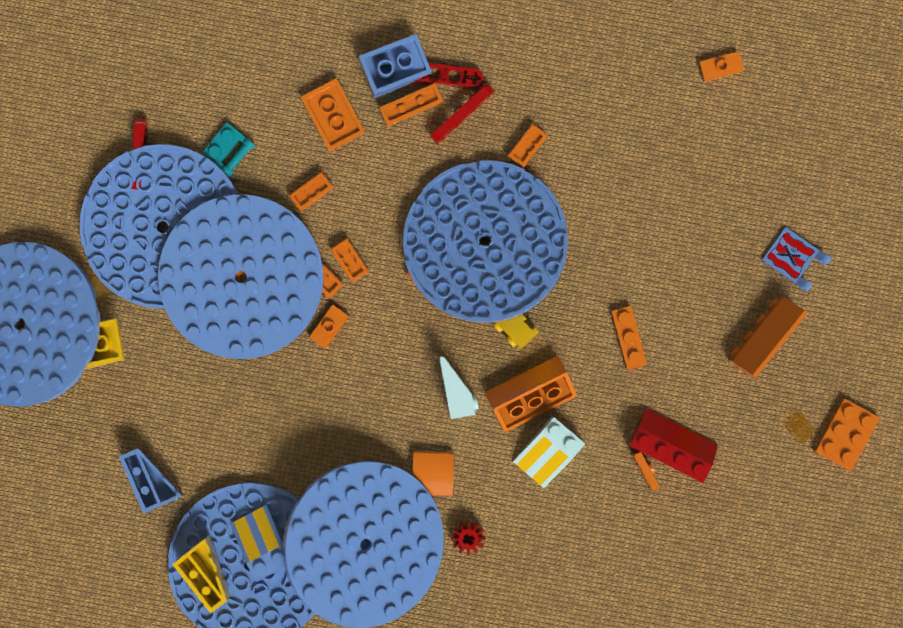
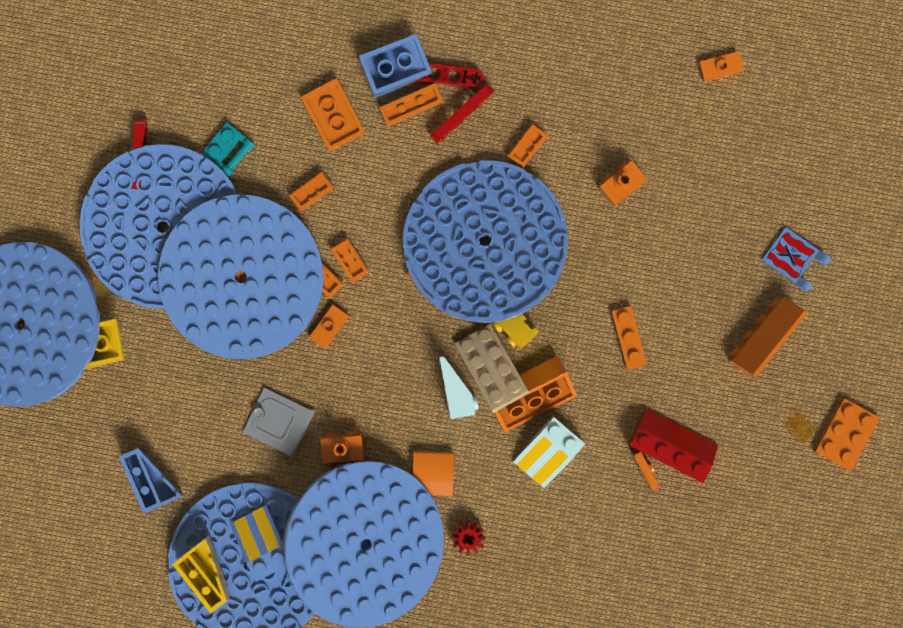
(282, 424): none -> light grey container
(342, 448): none -> orange brick
(491, 368): none -> tan plate
(621, 183): none -> orange brick

